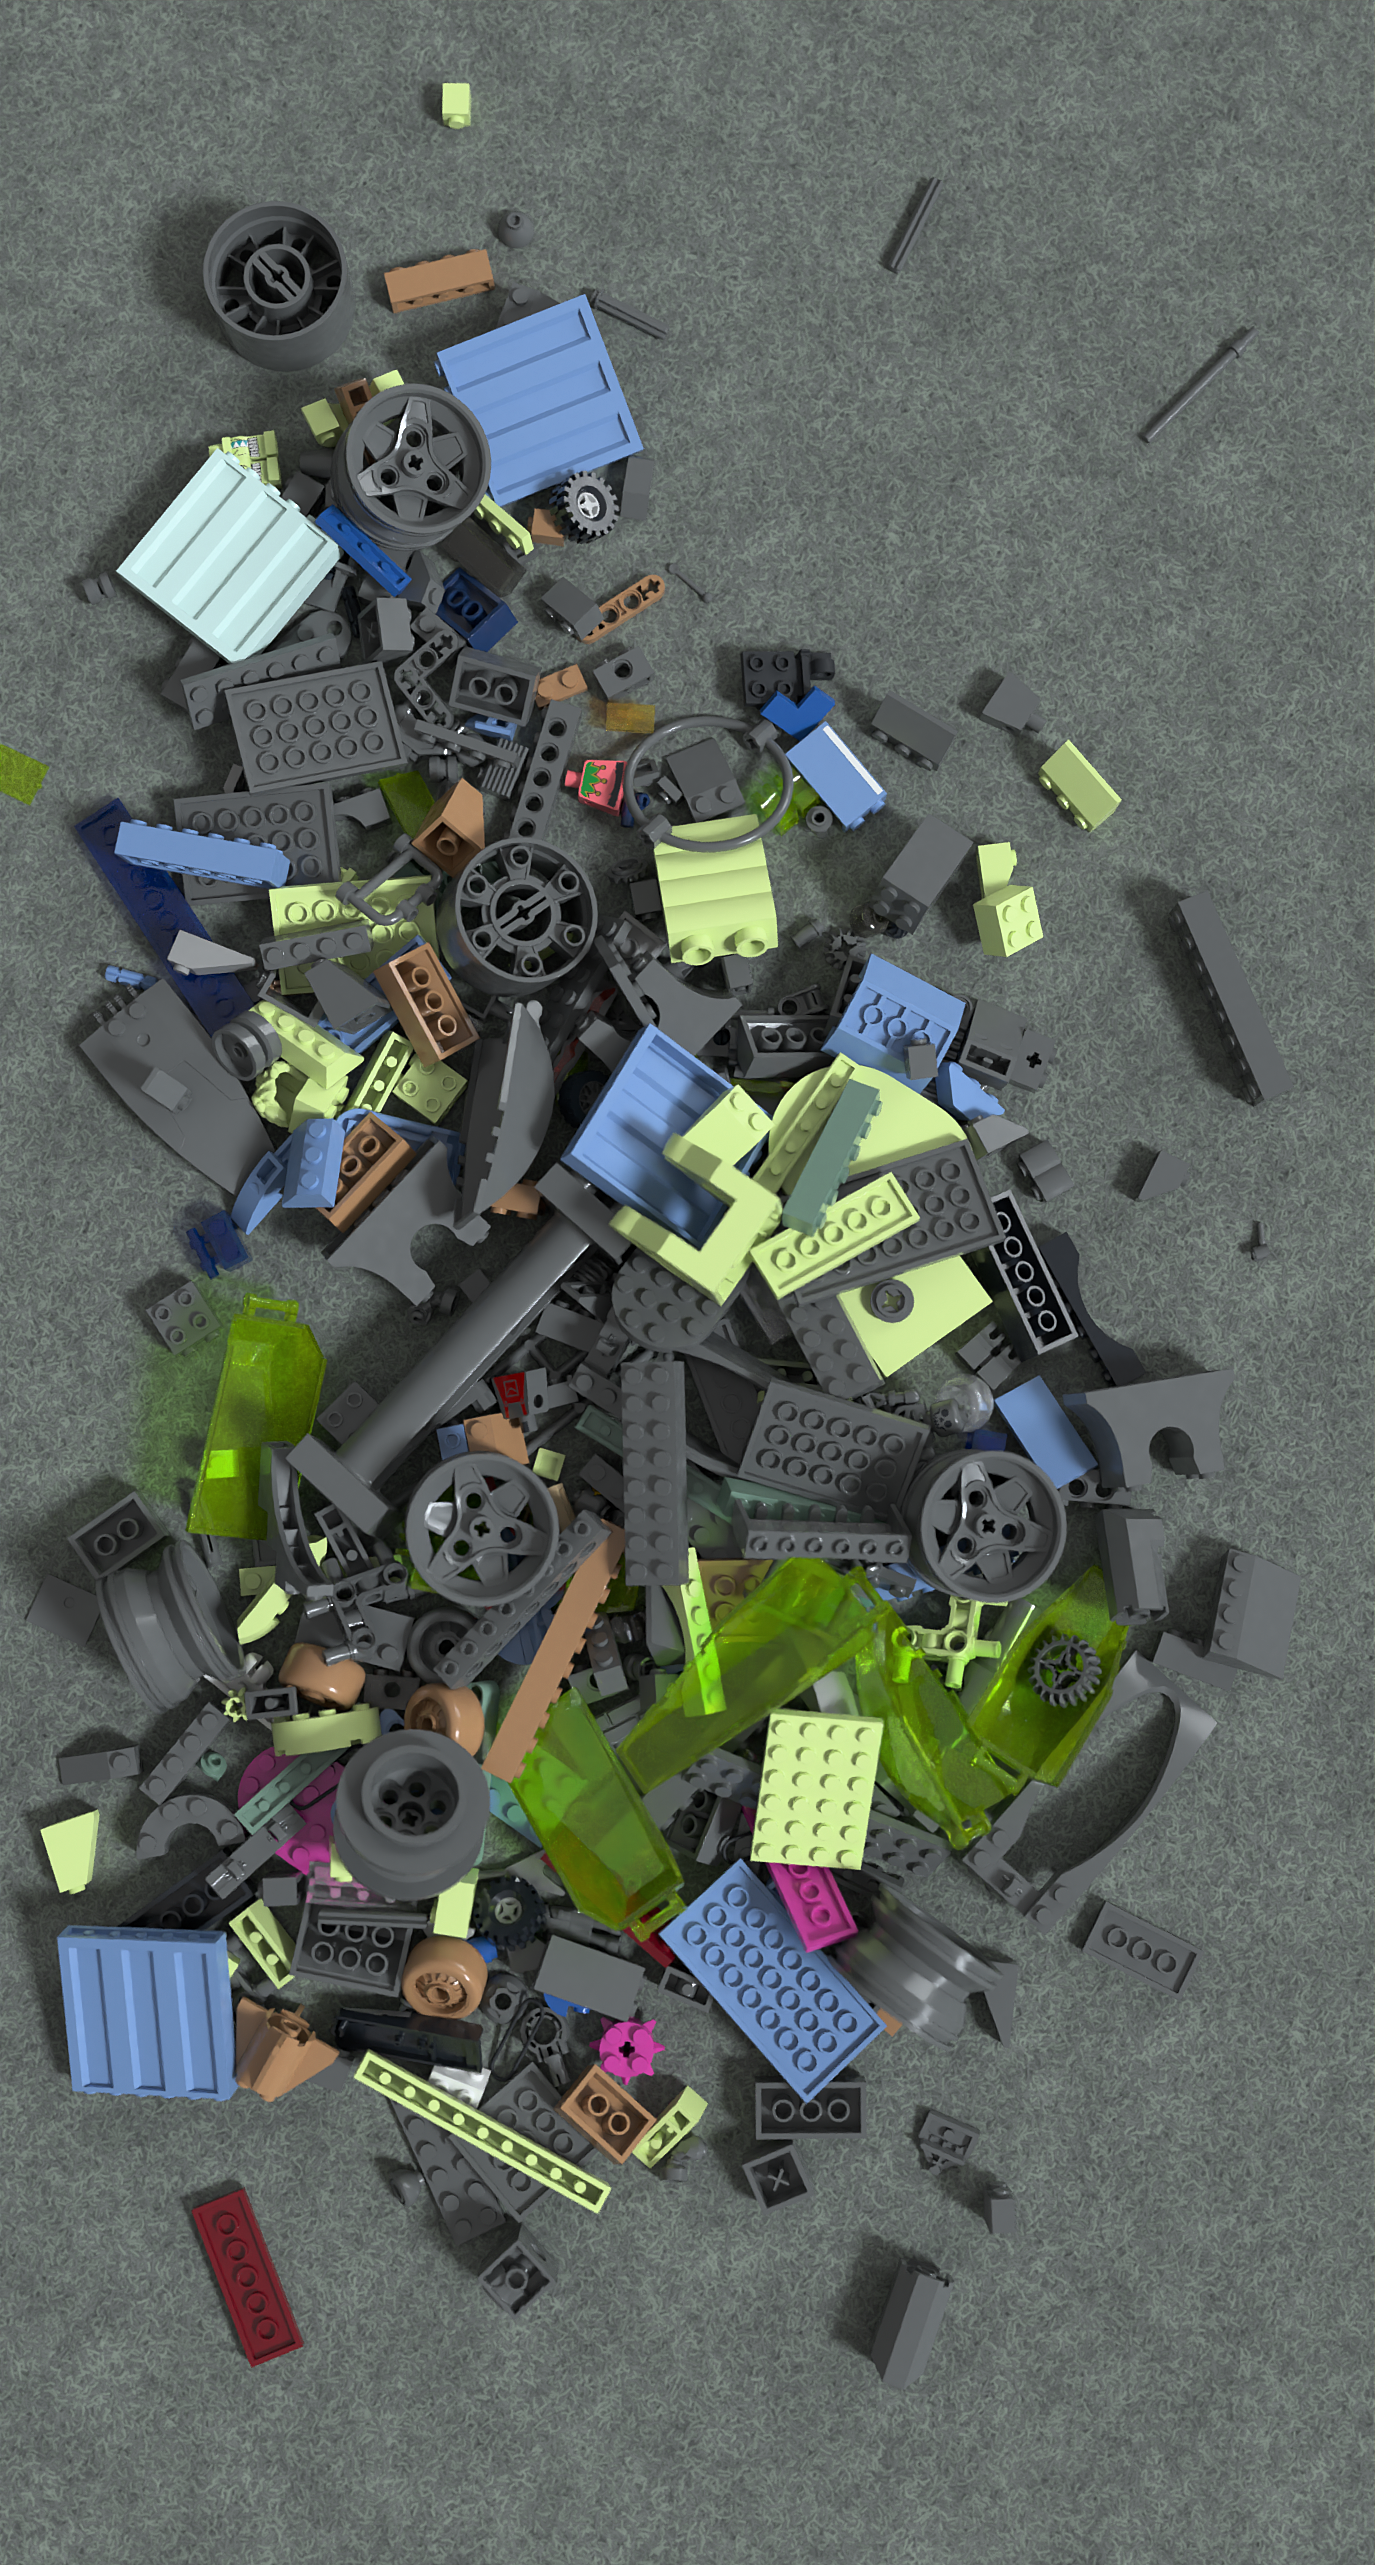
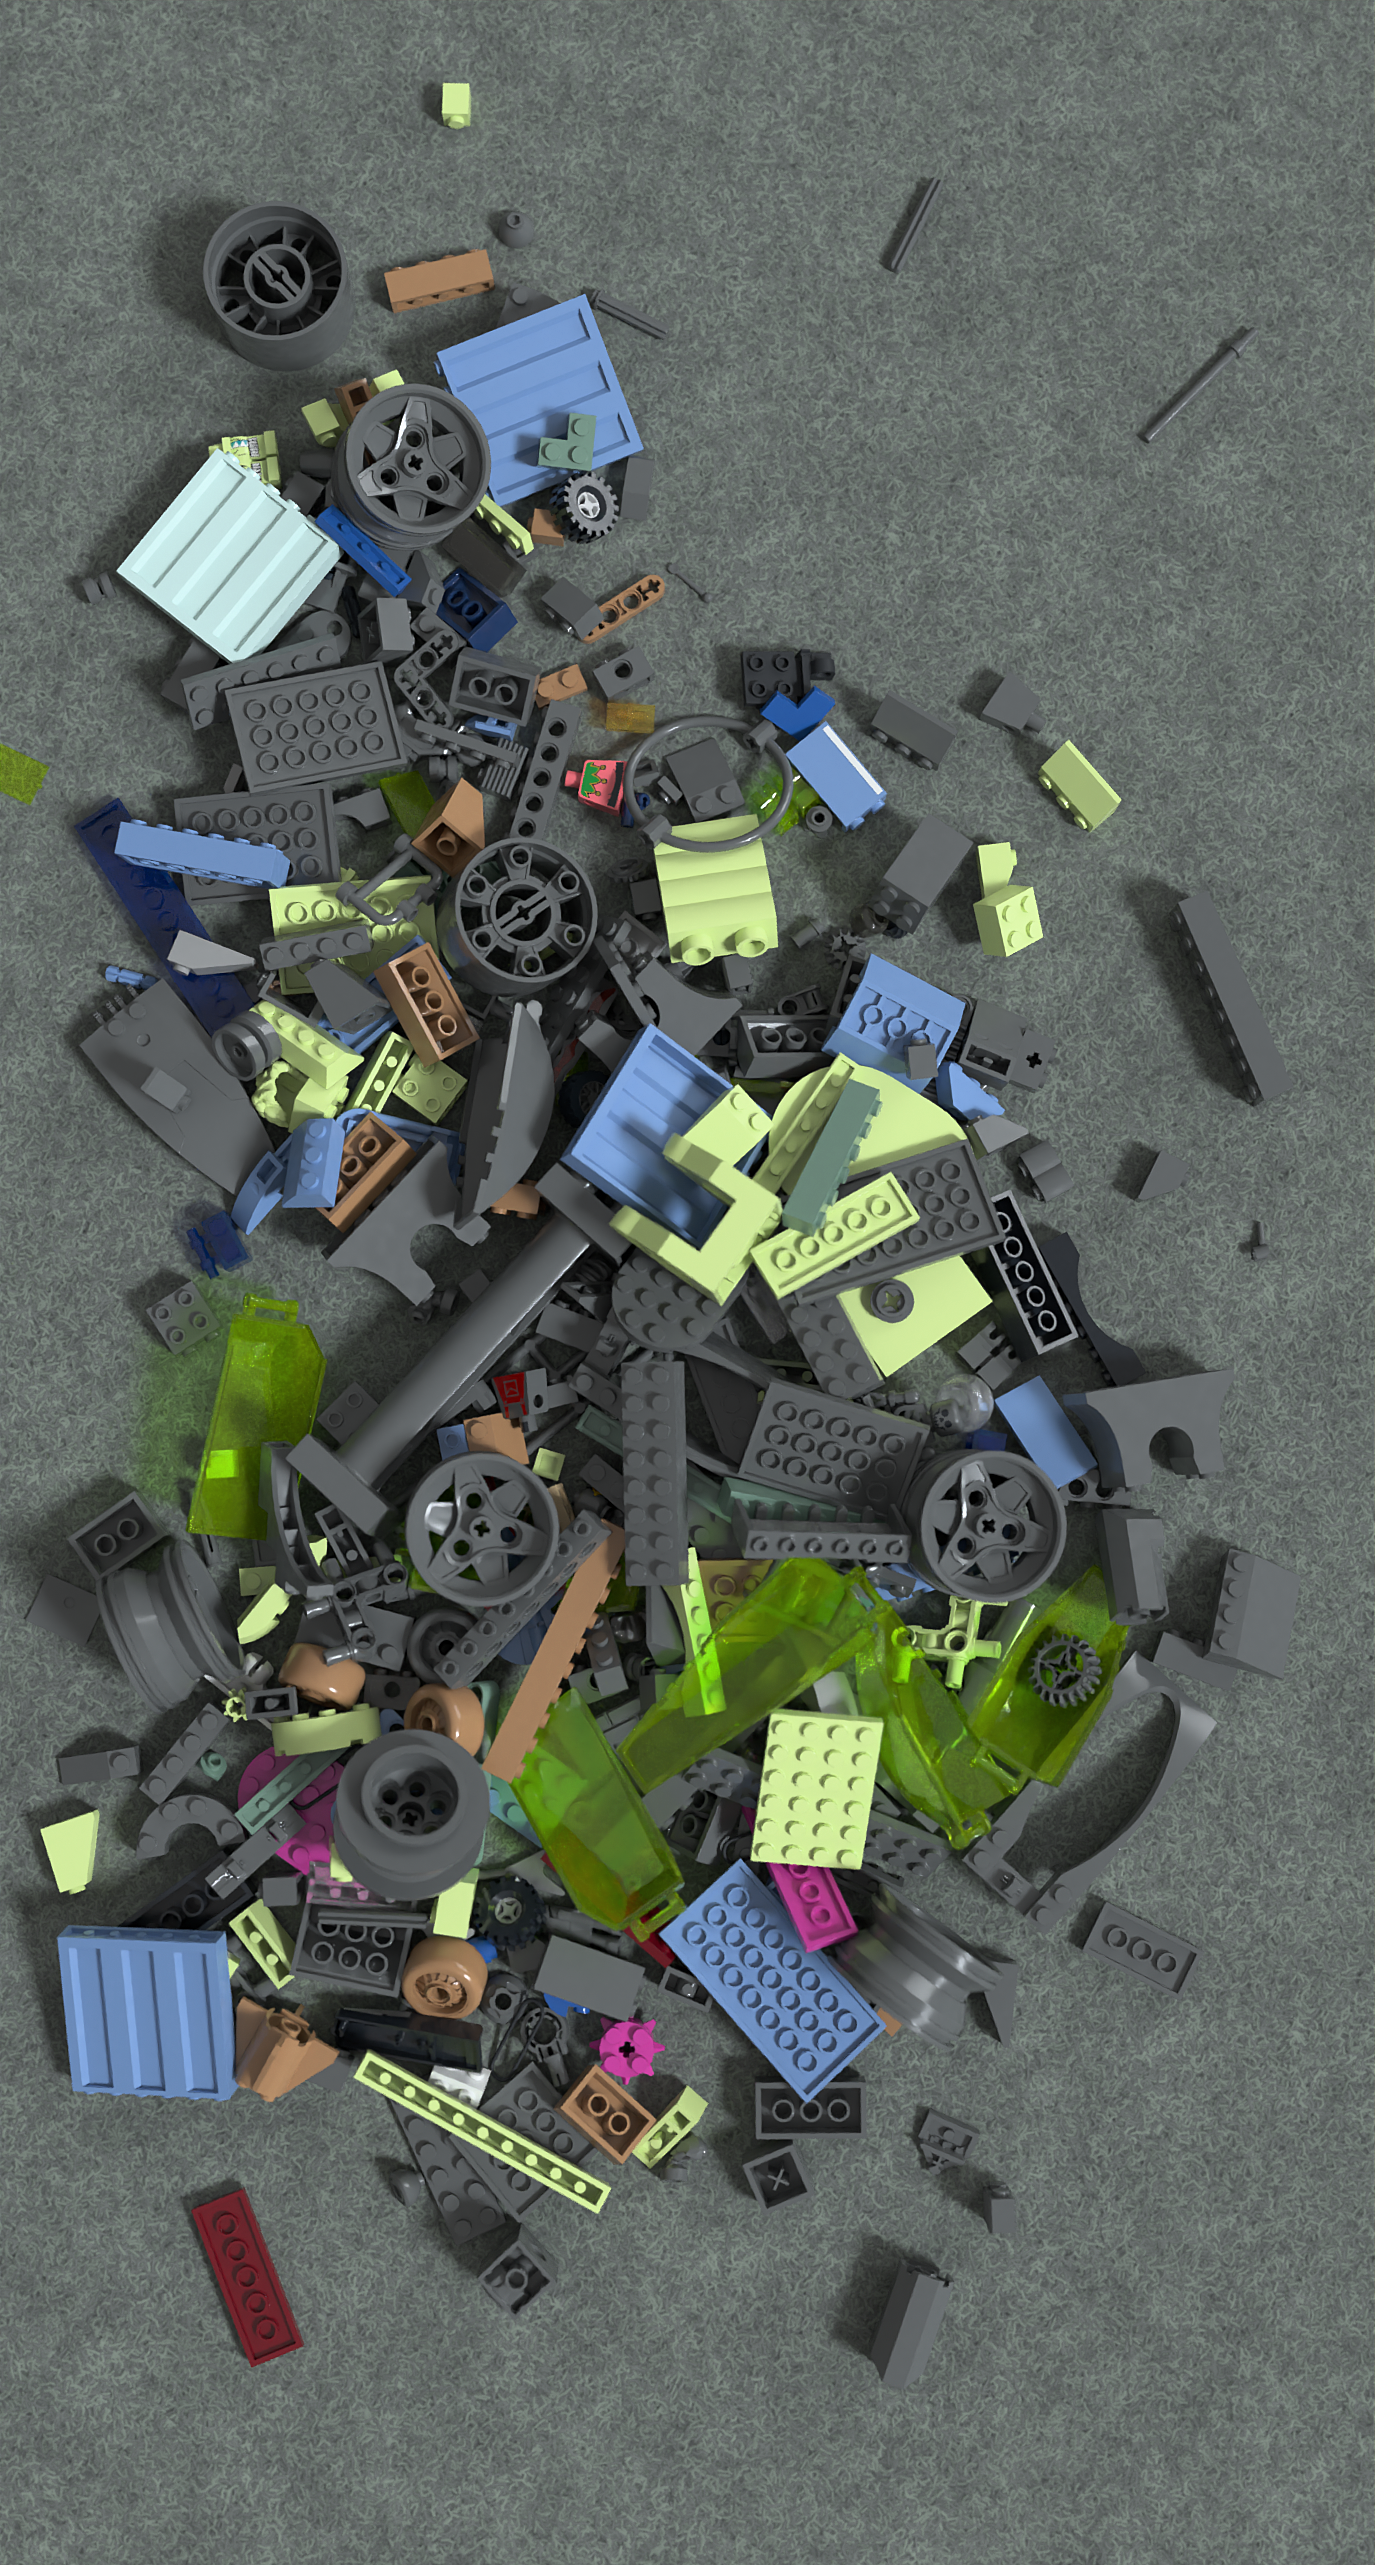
(575, 452): none -> sand green brick

